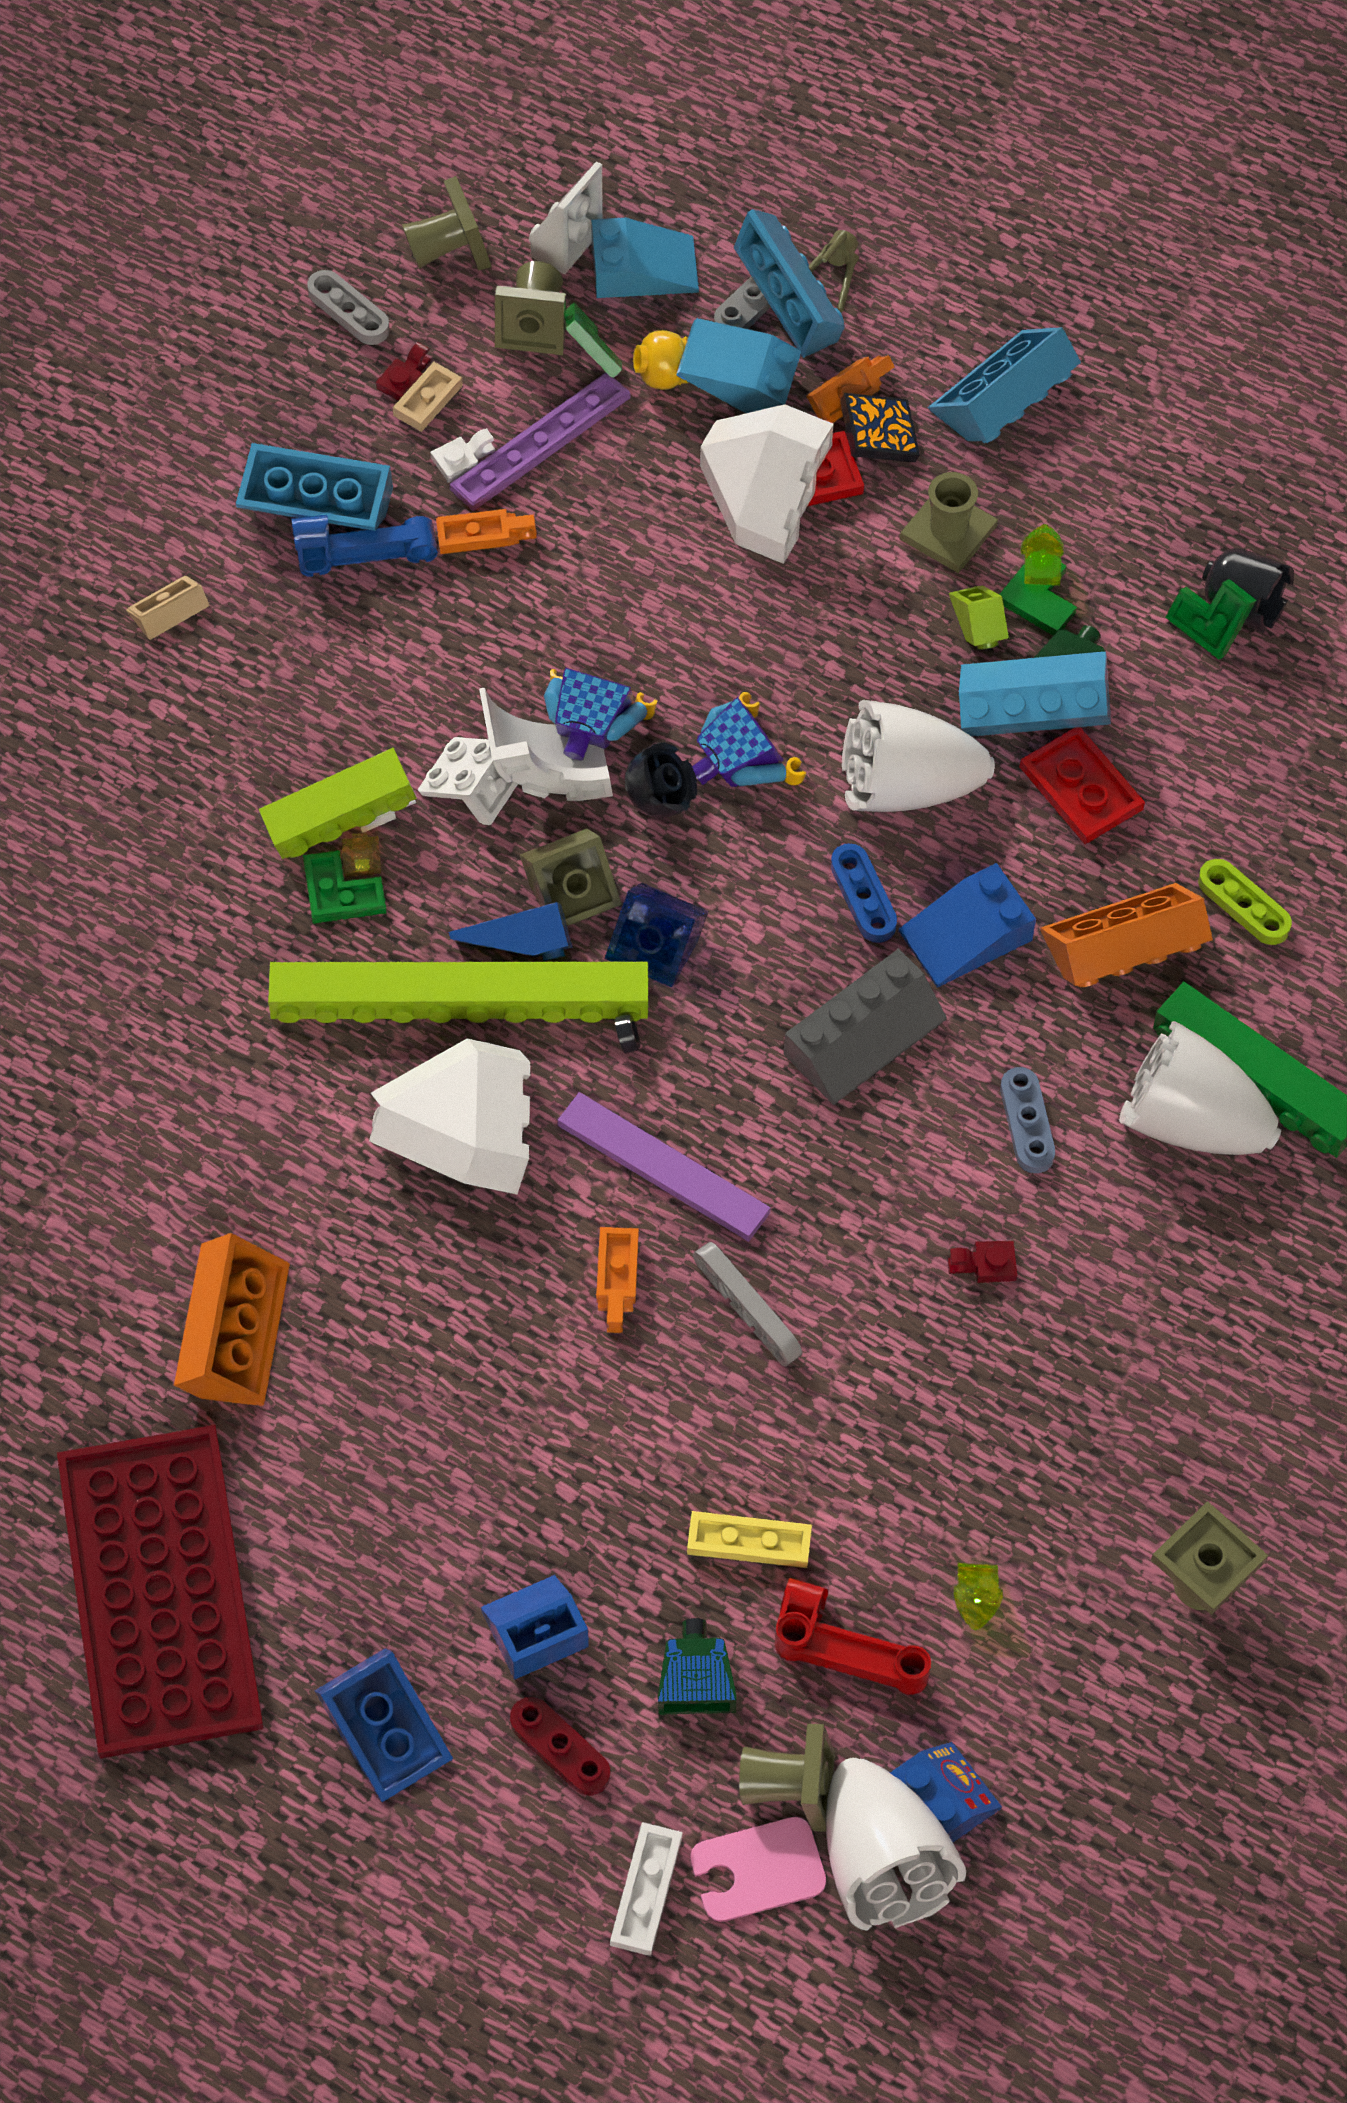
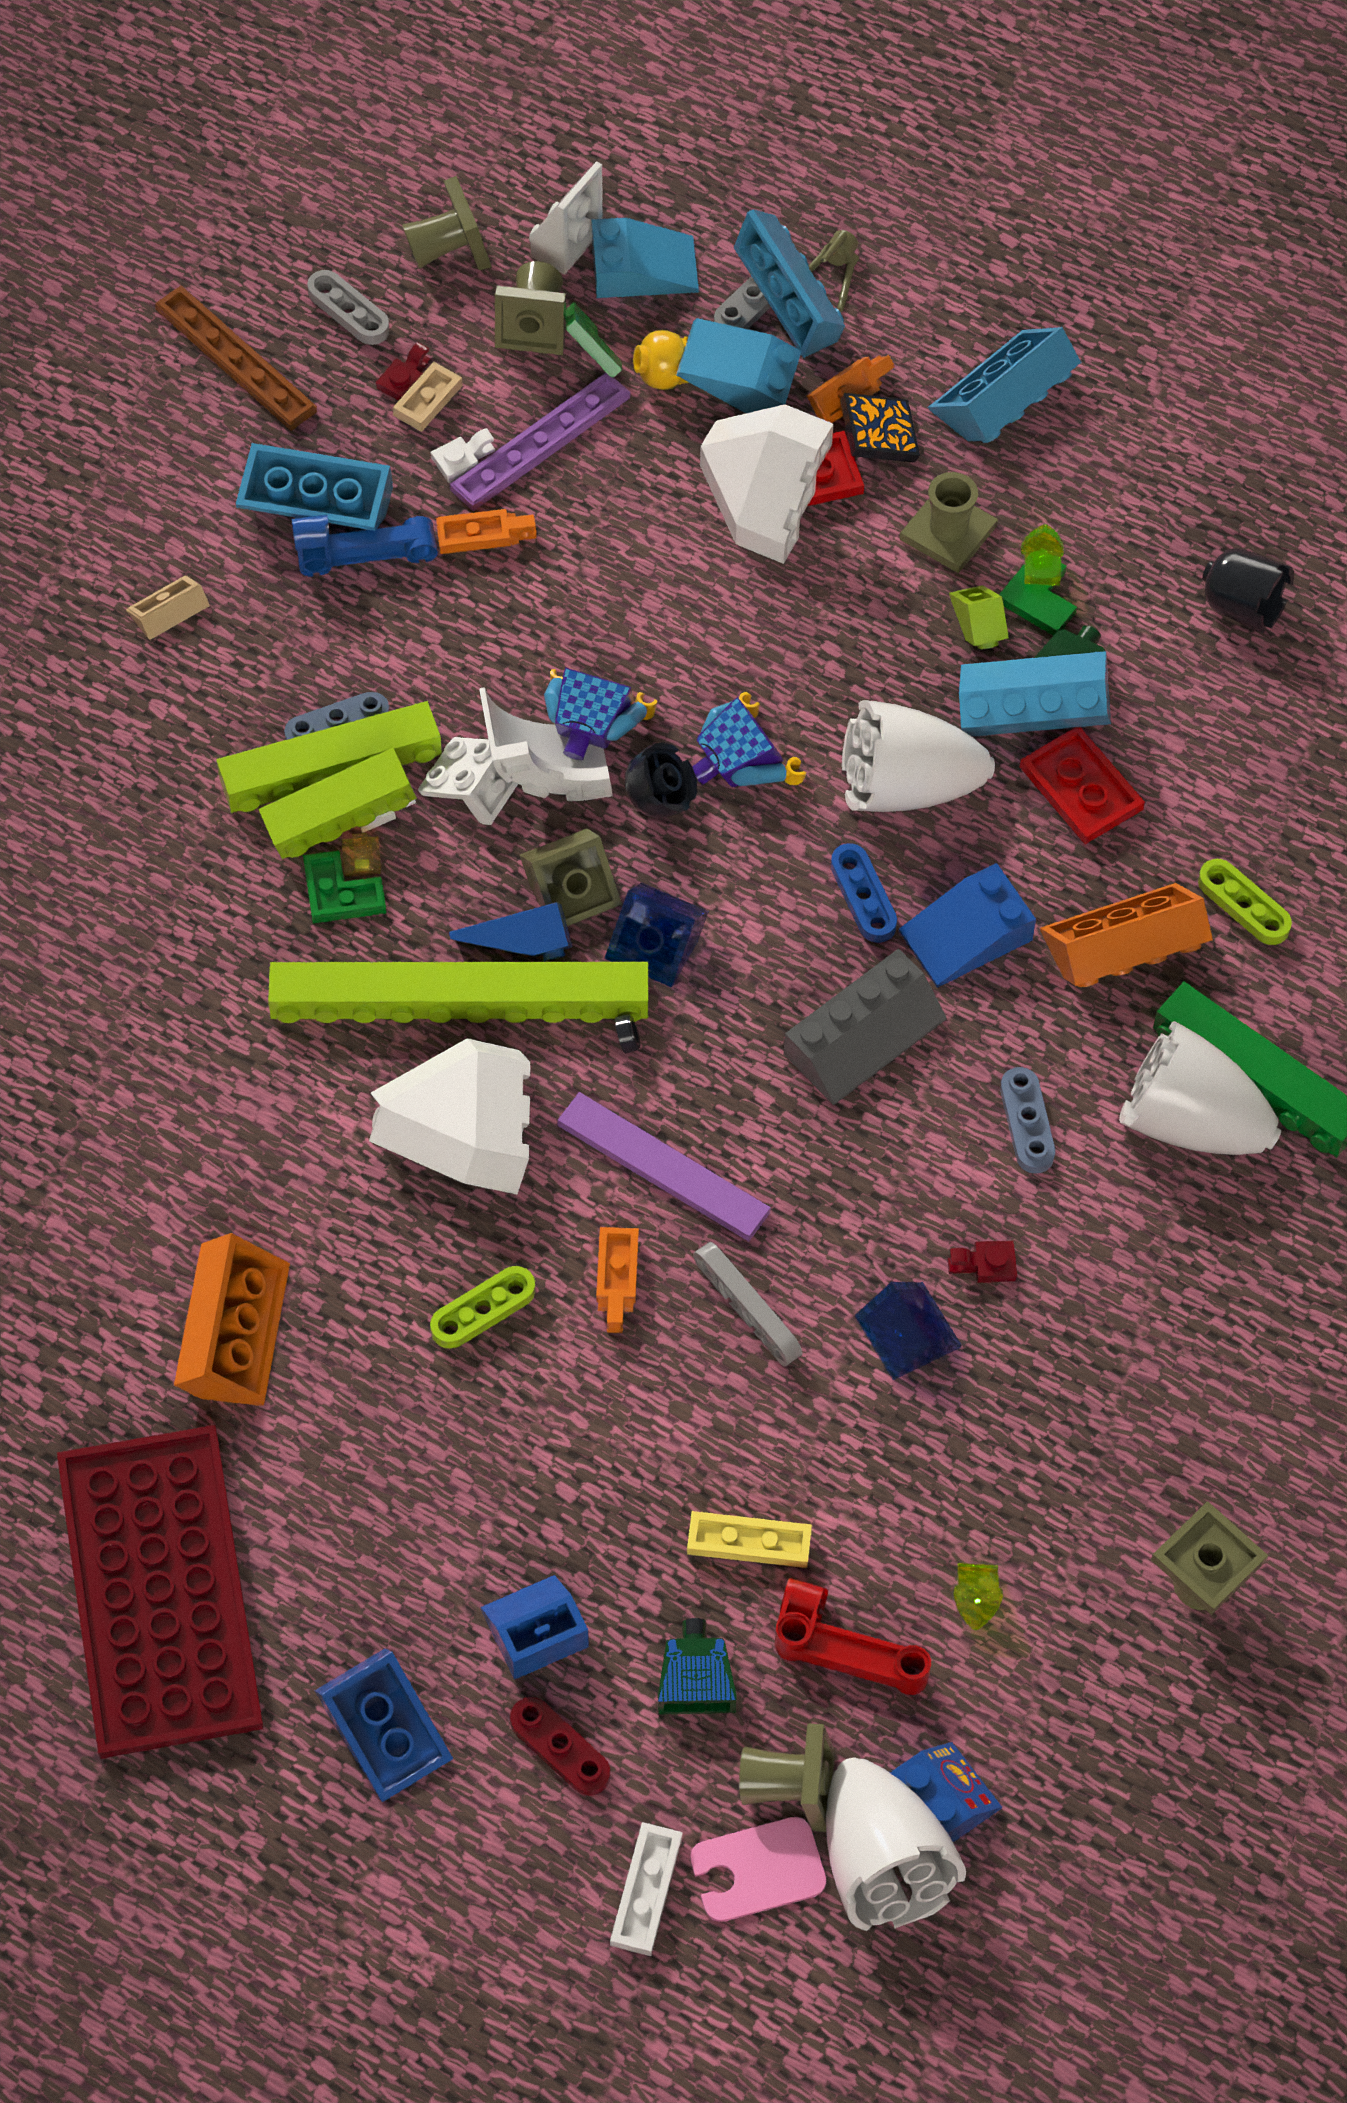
(236, 358): none -> dark orange tile
(298, 762): none -> lime brick
(348, 709): none -> sand blue plate
(491, 1293): none -> lime plate
(906, 1328): none -> clear blue slope
(1214, 624): green tile -> none

